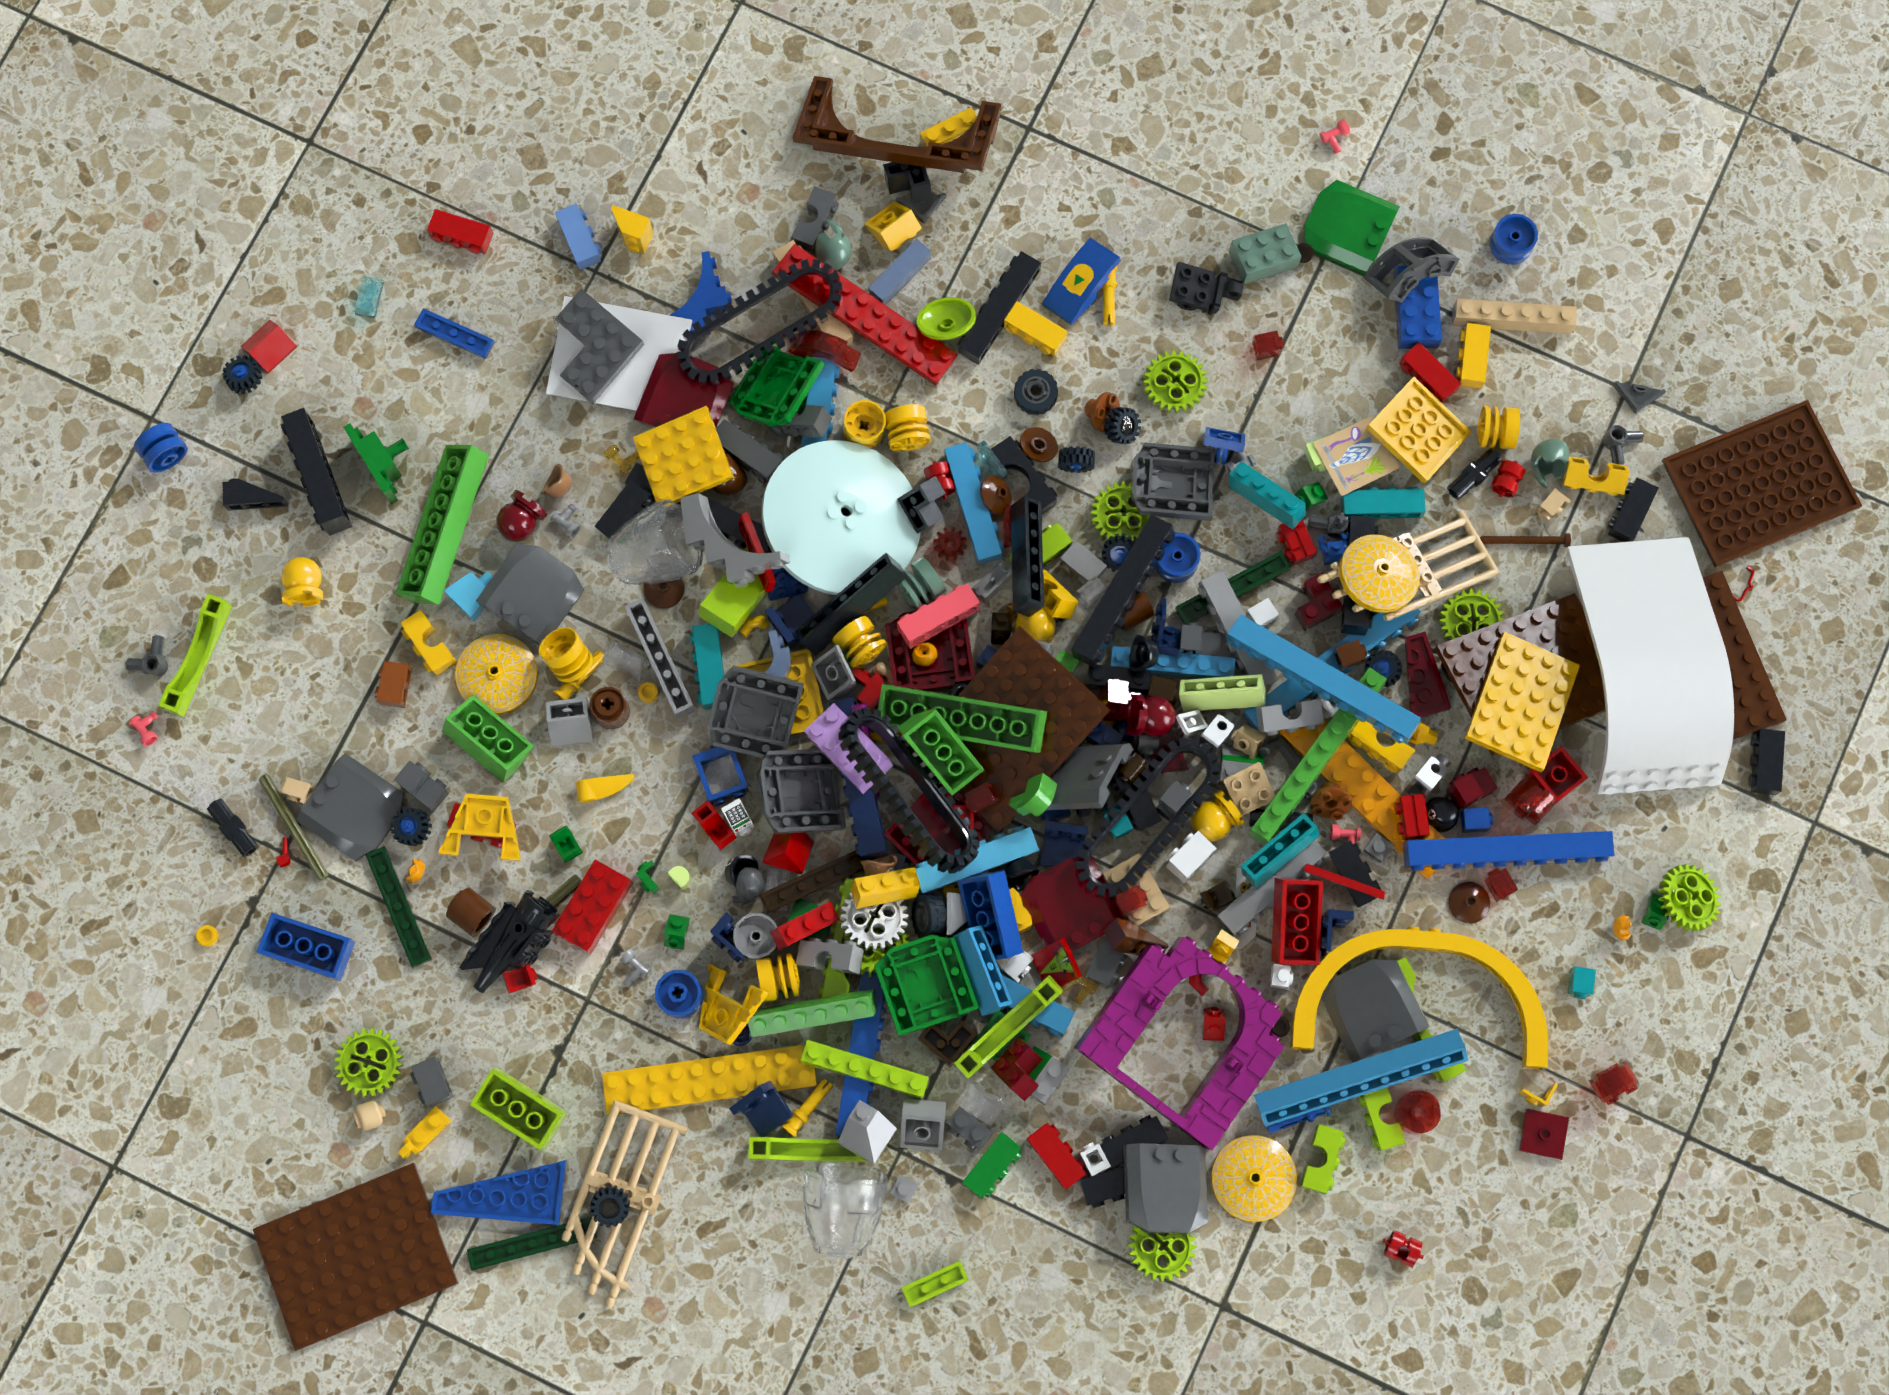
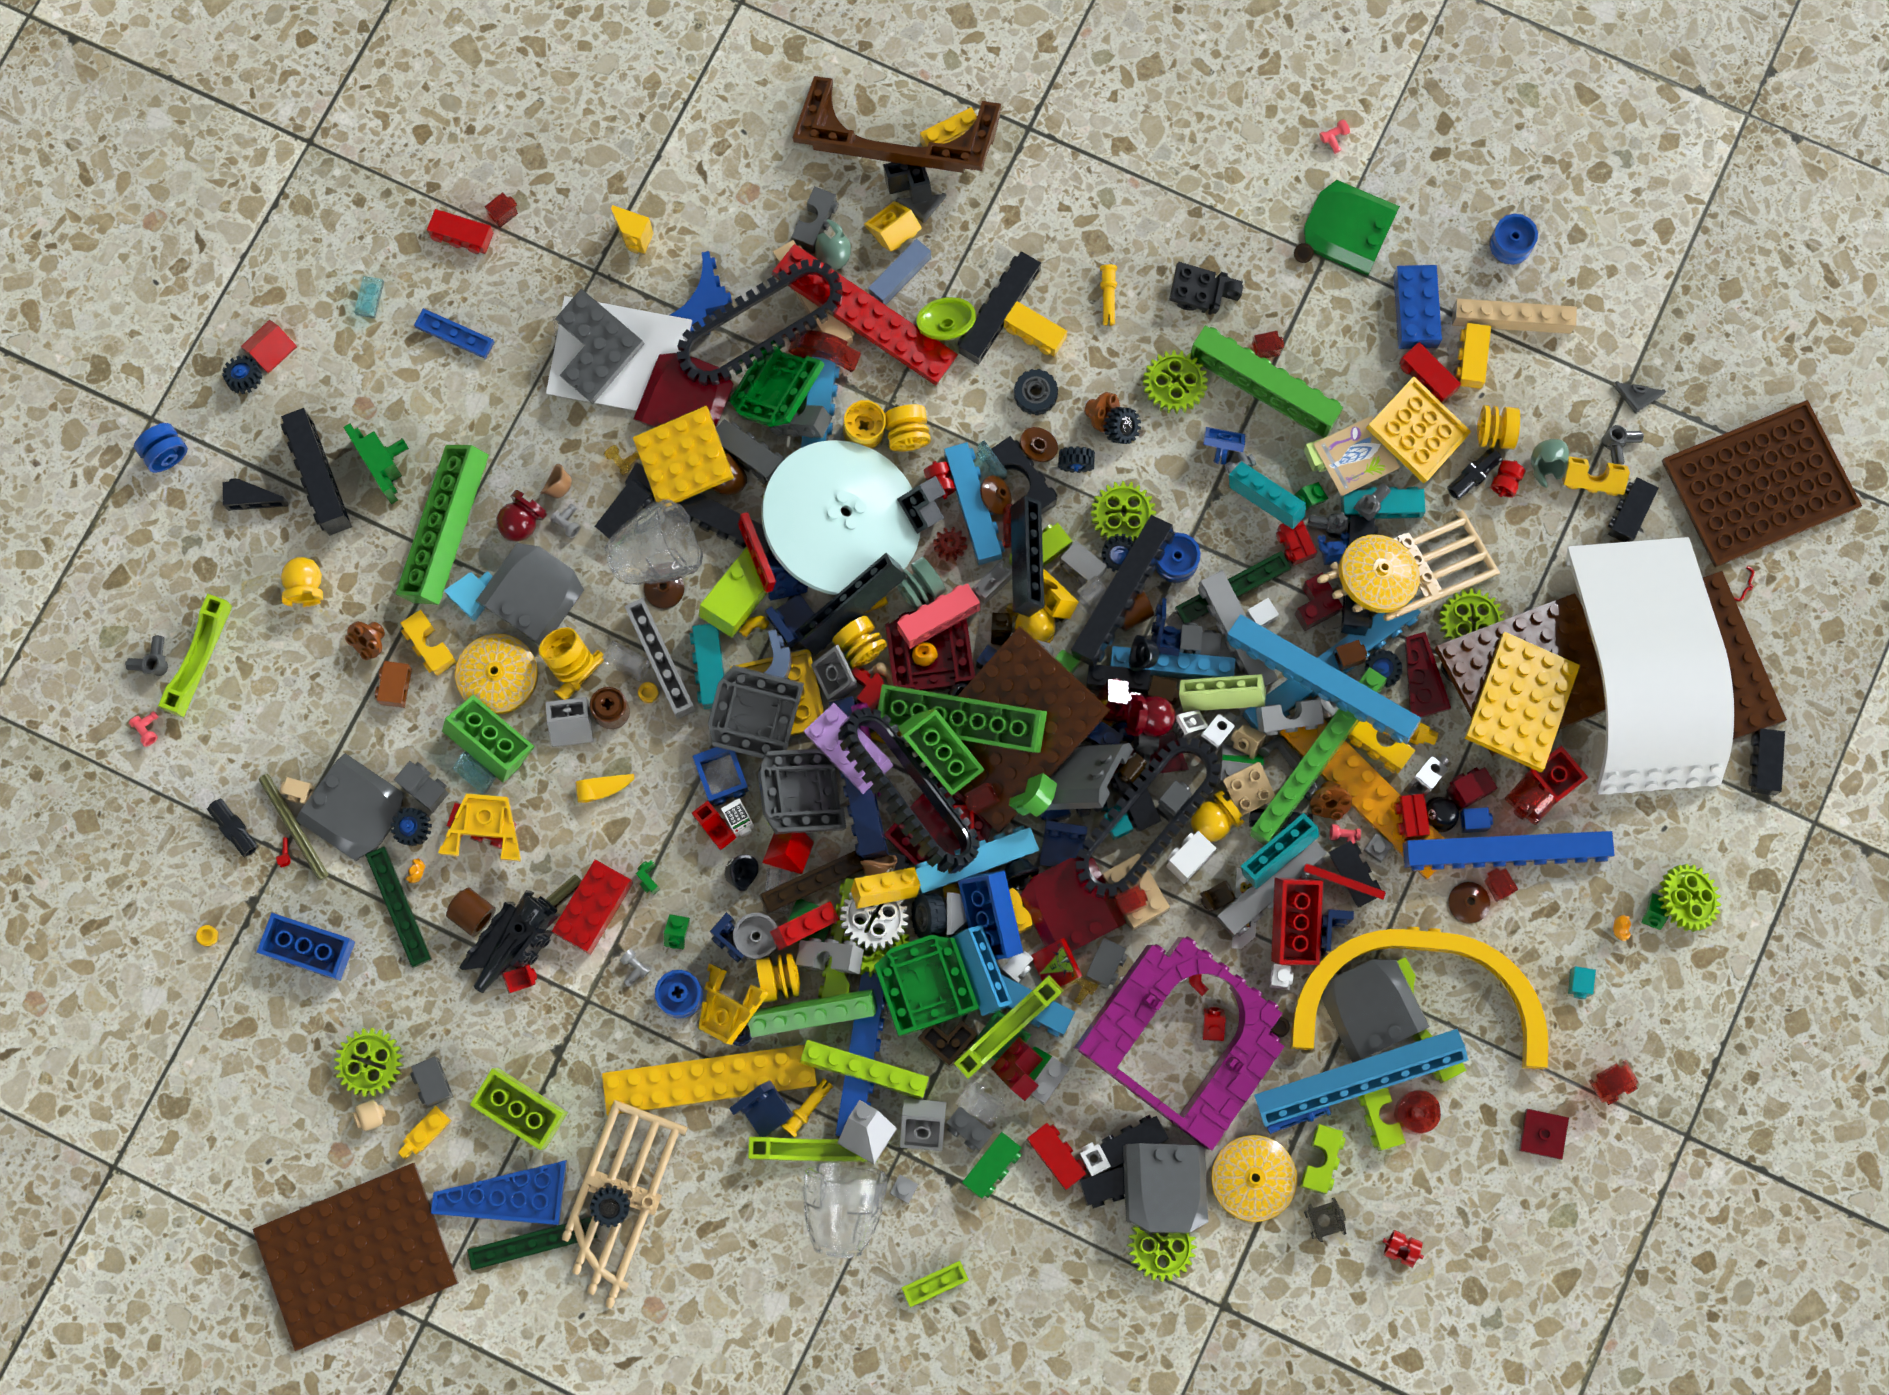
(365, 639): none -> dark orange plate
(474, 772): none -> clear light blue plate
(501, 209): none -> clear red brick
(565, 844): green bracket -> none
(579, 236): medium blue brick -> none
(680, 877): yellowish green brick -> none
(703, 533): light grey arch -> none
(748, 885): dark grey piece -> none
(1081, 281): blue slope -> none
(1129, 937): reddish brown slope -> none
(1173, 481): dark grey wedge -> none
(1223, 947): yellow brick -> none
(1264, 254): sand green brick -> none
(1266, 381): none -> bright green brick
(1335, 1215): none -> clear smoke piece
(1370, 505): none -> dark grey axle
(1435, 262): dark grey window -> none
(1534, 1100): yellow bracket -> none
(1553, 505): tan brick -> none
(1565, 540): reddish brown bar -> none

